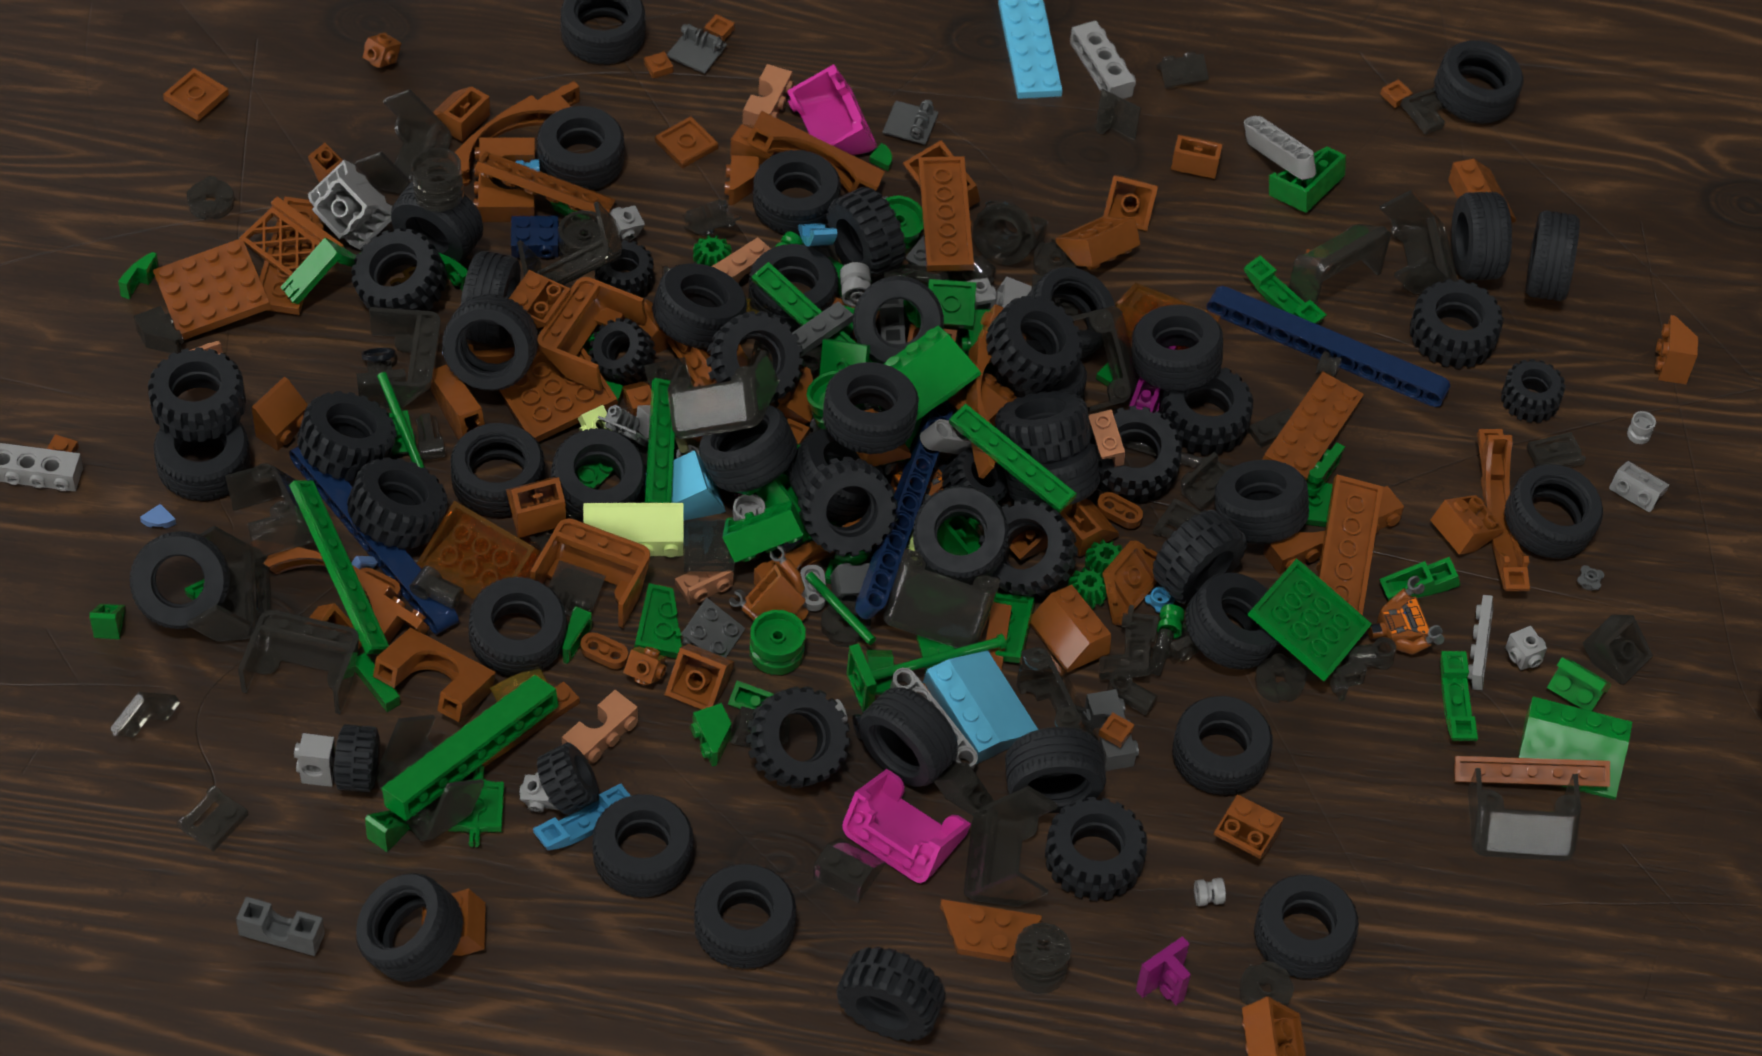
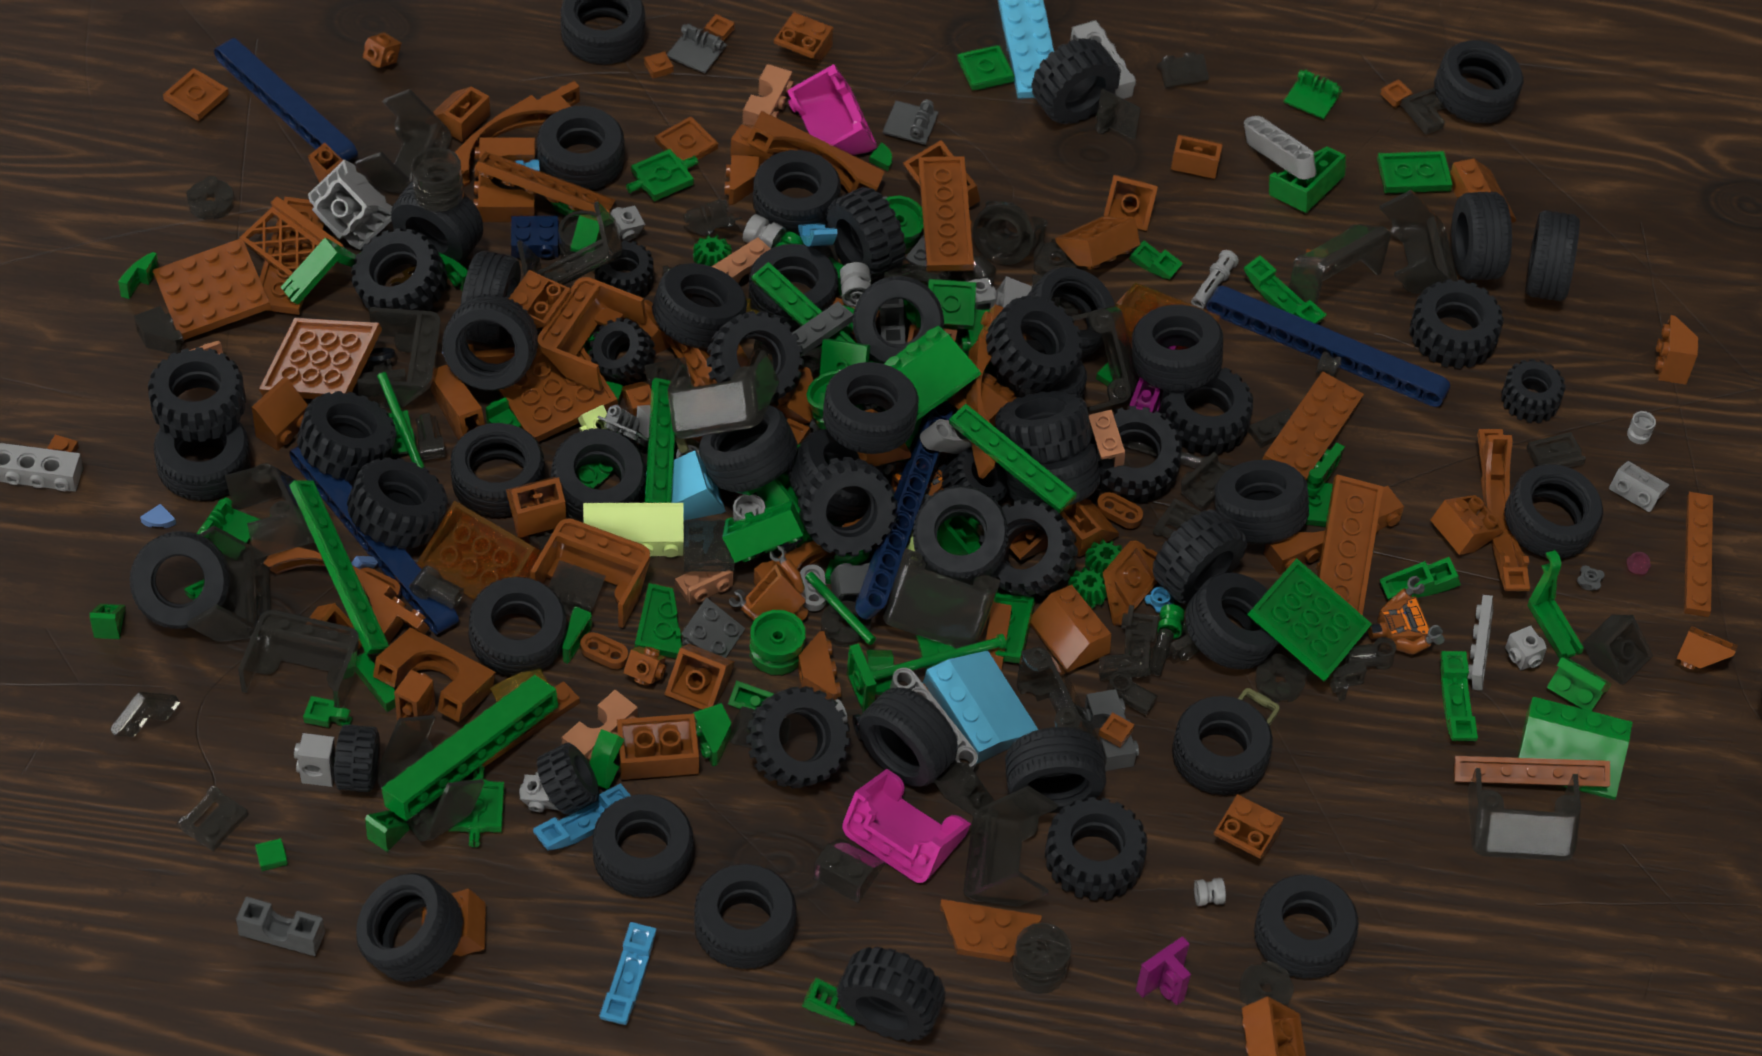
(229, 520): none -> green hinge
(271, 854): none -> green tile
(282, 99): none -> dark blue beam
(322, 356): none -> dark orange plate
(322, 712): none -> green plate
(415, 696): none -> dark orange brick
(500, 413): none -> green bracket
(586, 232): none -> green slope
(603, 756): none -> green slope
(629, 974): none -> dark azure slope
(658, 746): none -> dark orange slope
(662, 174): none -> green plate
(760, 227): none -> light grey wheel
(805, 36): none -> dark orange slope
(817, 669): none -> dark orange slope
(820, 1007): none -> green slope
(985, 67): none -> green plate
(1072, 80): none -> black tyre
(1153, 261): none -> green slope
(1222, 265): none -> light grey pin
(1262, 700): none -> olive piece
(1312, 94): none -> green hinge
(1414, 172): none -> green plate
(1548, 613): none -> green hinge
(1642, 560): none -> clear pink plate
(1698, 554): none -> dark orange plate
(1704, 649): none -> dark orange slope

